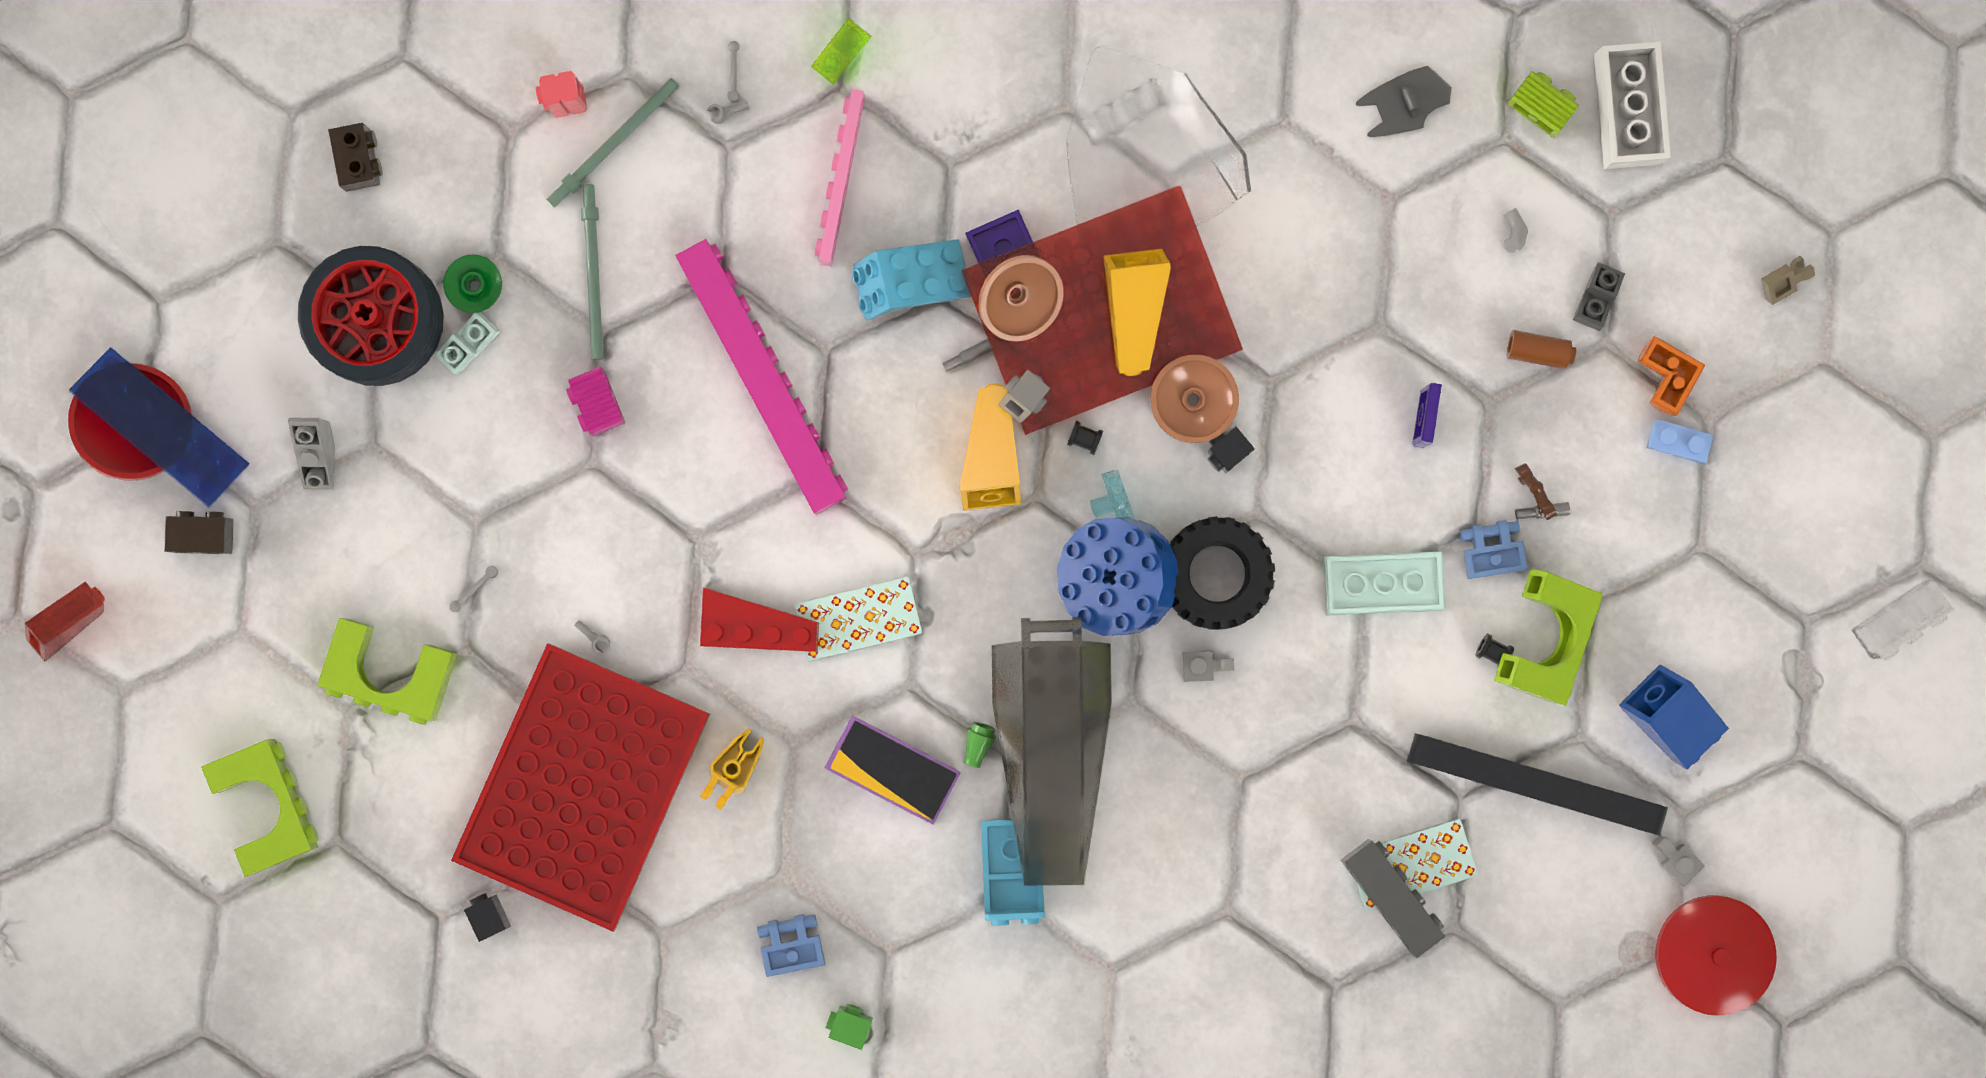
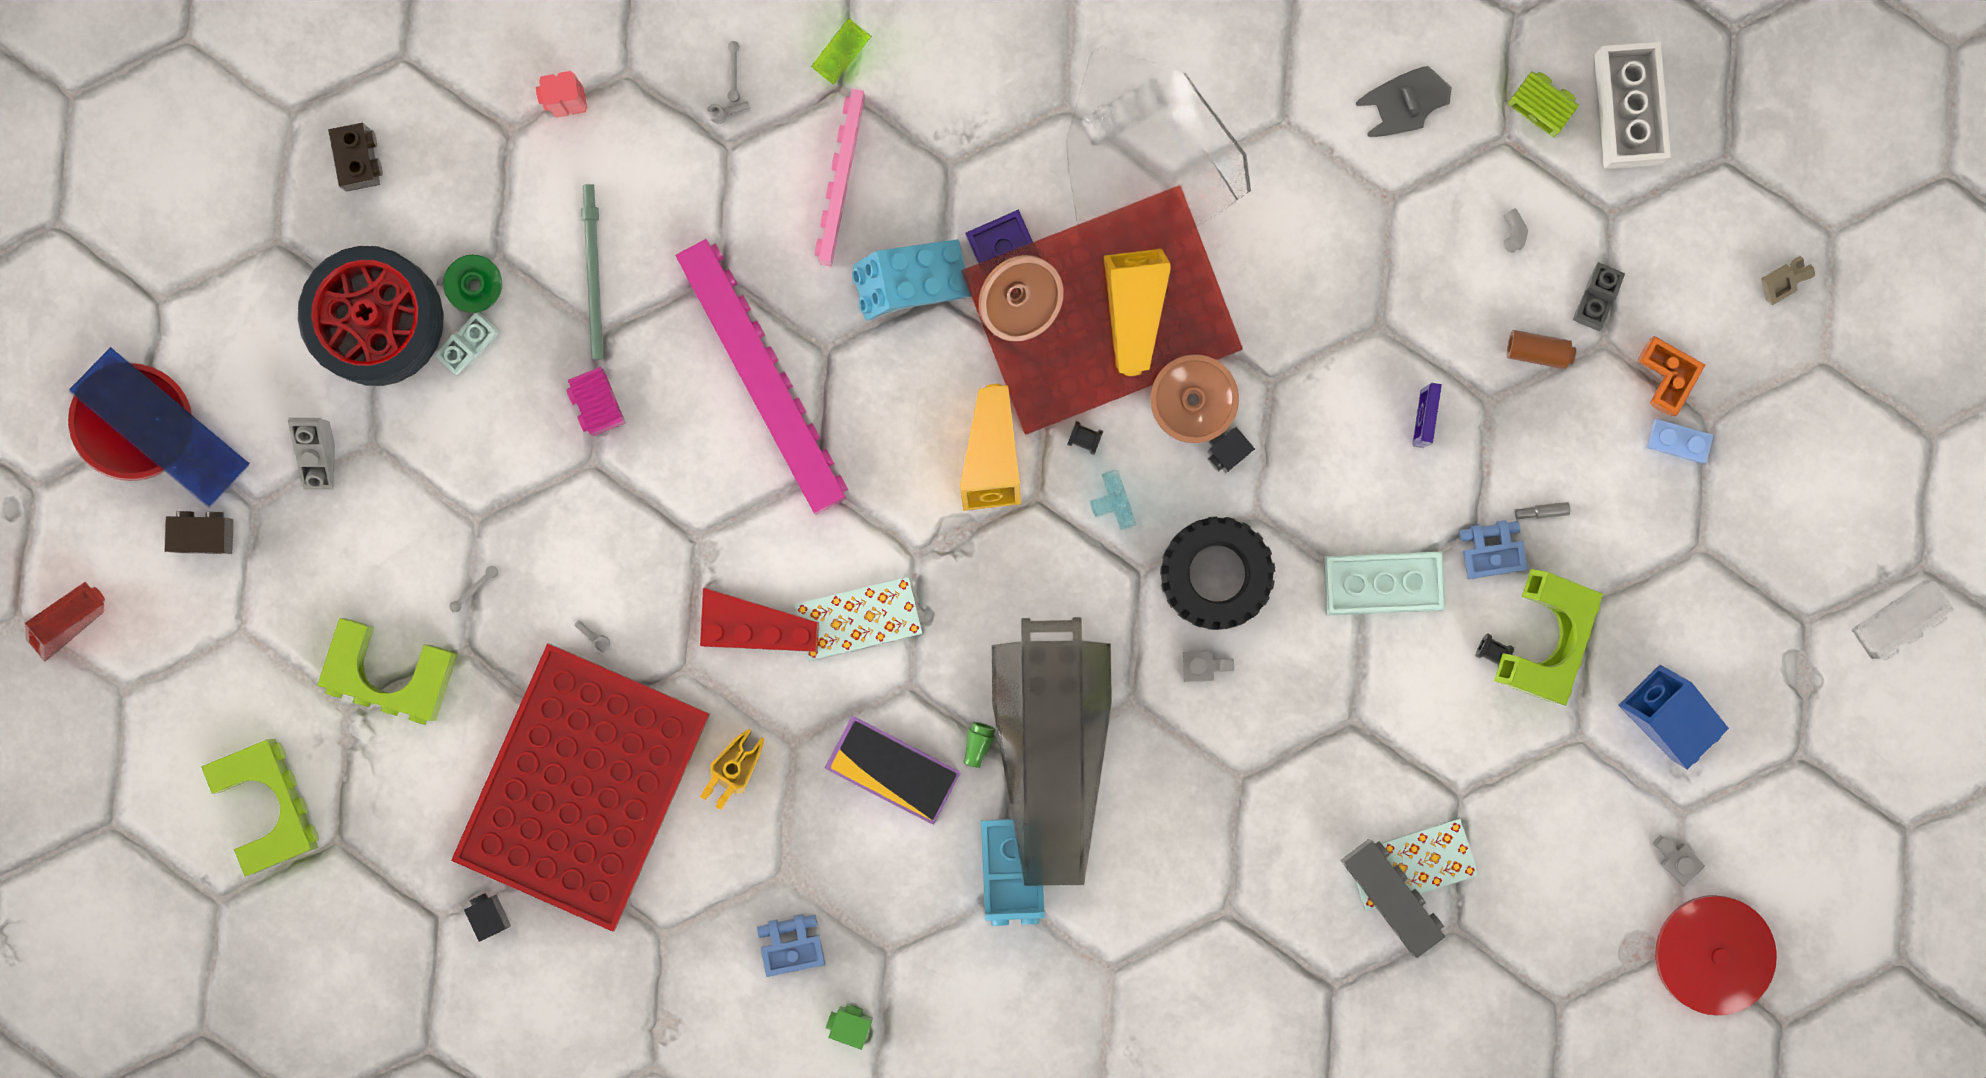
(572, 182): sand green bar -> none
(968, 355): flat silver pin -> none
(1024, 395): light grey brick -> none
(1117, 576): brick -> none
(1526, 478): reddish brown arm -> none
(1537, 784): black beam -> none

